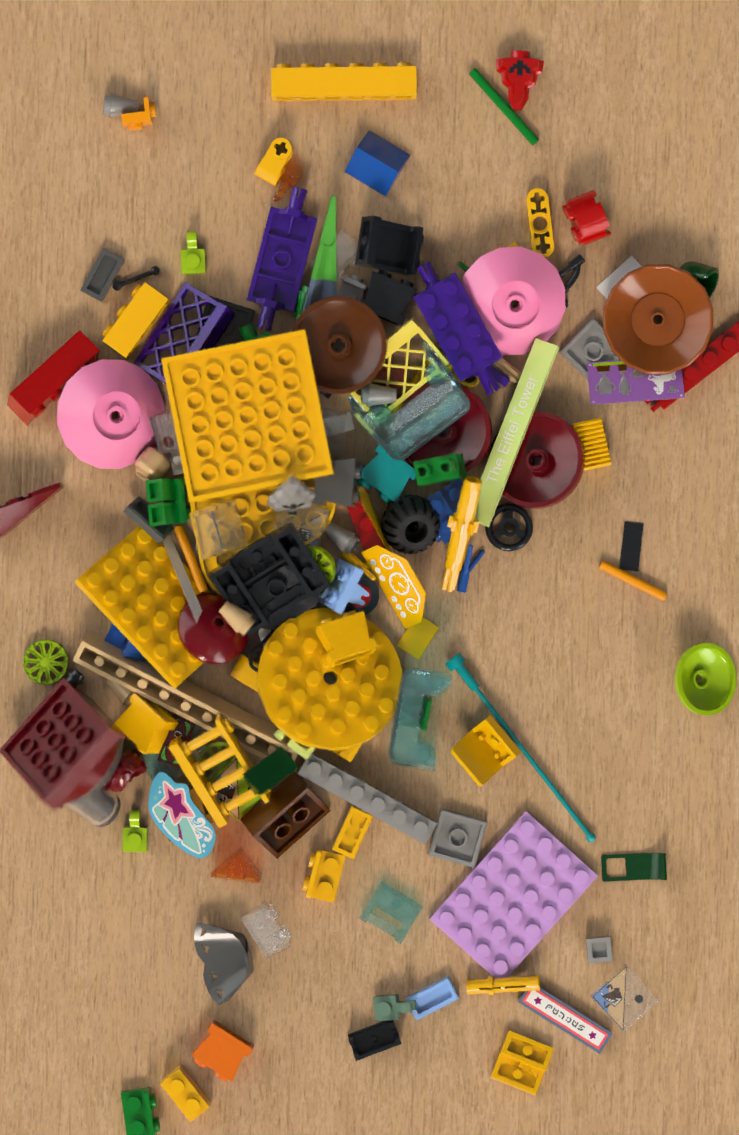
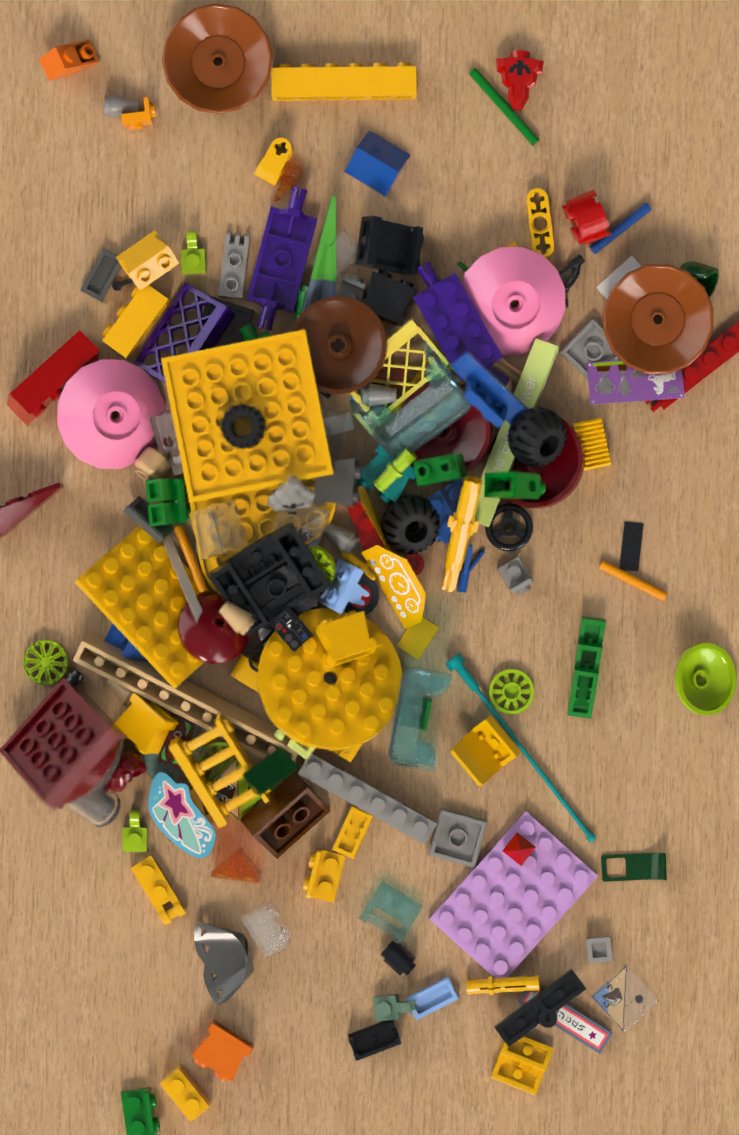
(68, 59): none -> orange slope
(147, 260): none -> yellow hips
(158, 889): none -> yellow plate
(212, 34): none -> dark orange dish
(234, 266): none -> light grey hinge
(253, 437): none -> black tyre
(290, 628): none -> black sticker
(395, 469): none -> lime pin
(398, 958): none -> black brick
(415, 561): none -> red plate
(487, 392): none -> blue bracket
(511, 691): none -> lime wheel
(515, 576): none -> light grey bracket
(519, 849): none -> red slope
(522, 485): none -> green torso
(537, 437): none -> black wheel
(540, 1008): none -> black hinge
(586, 667): none -> green slope
(620, 228): none -> blue bar

